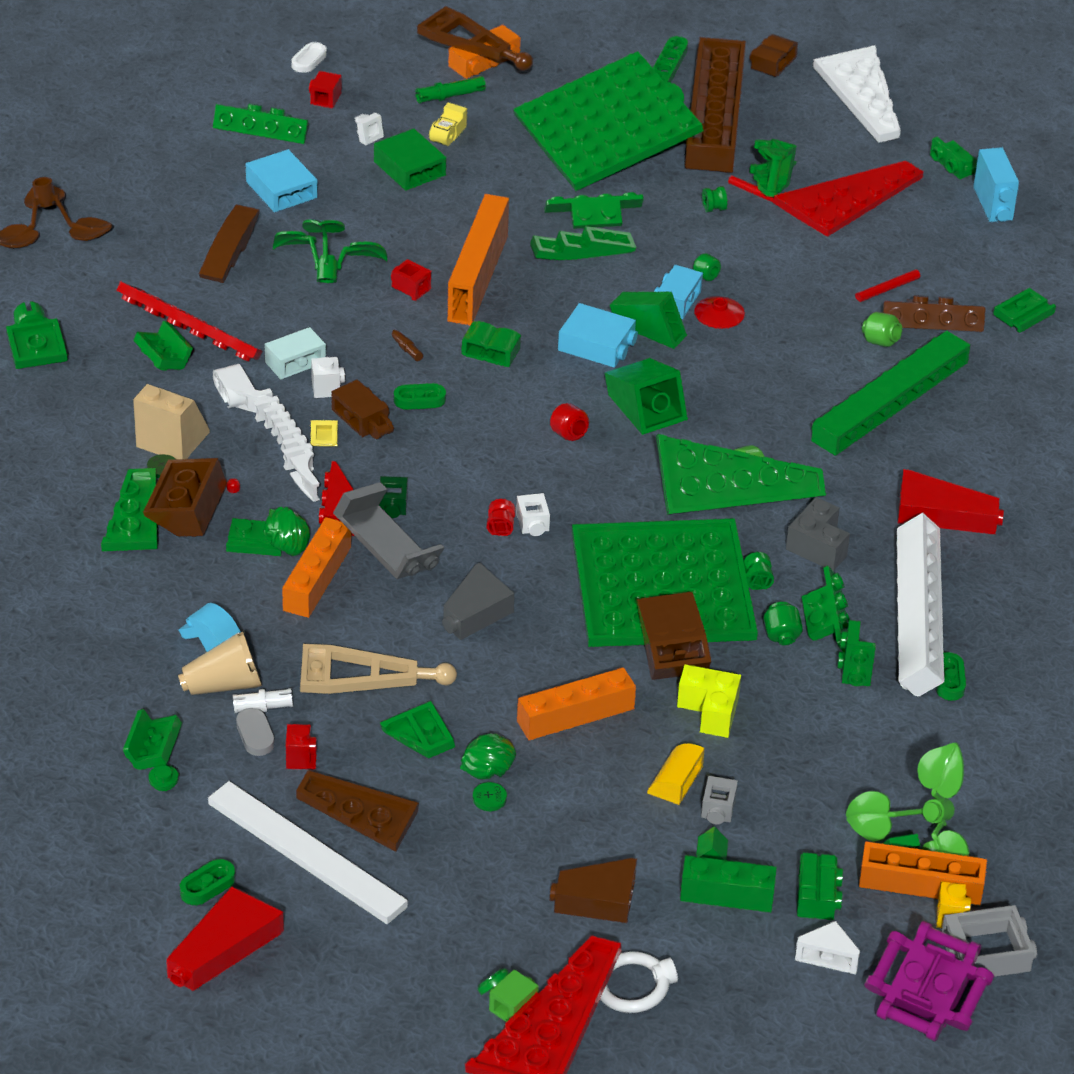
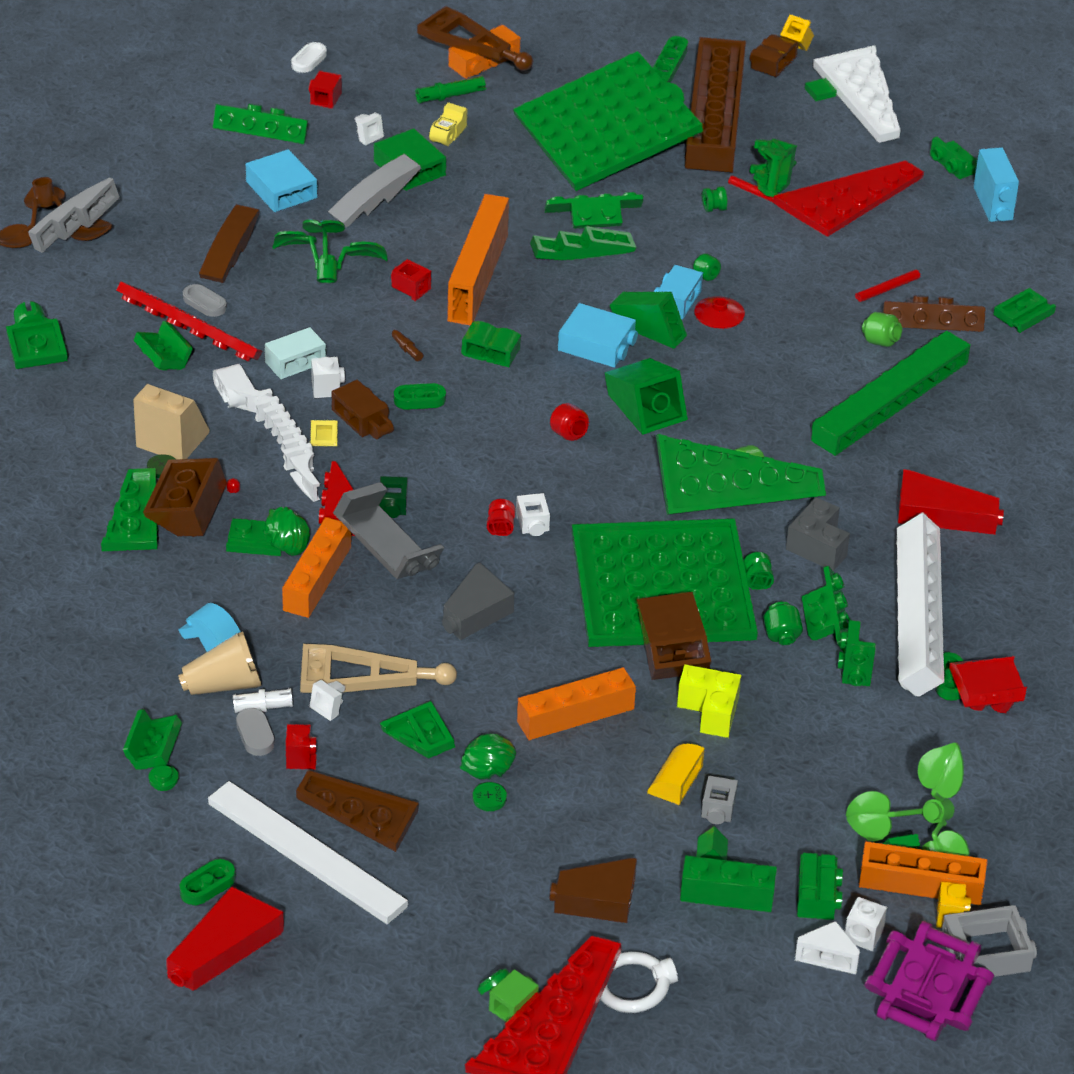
(77, 211): none -> light grey slope
(204, 300): none -> light grey tile
(327, 698): none -> white tile
(378, 186): none -> light grey slope
(799, 31): none -> yellow brick
(820, 89): none -> green tile
(865, 923): none -> white brick
(989, 683): none -> red slope

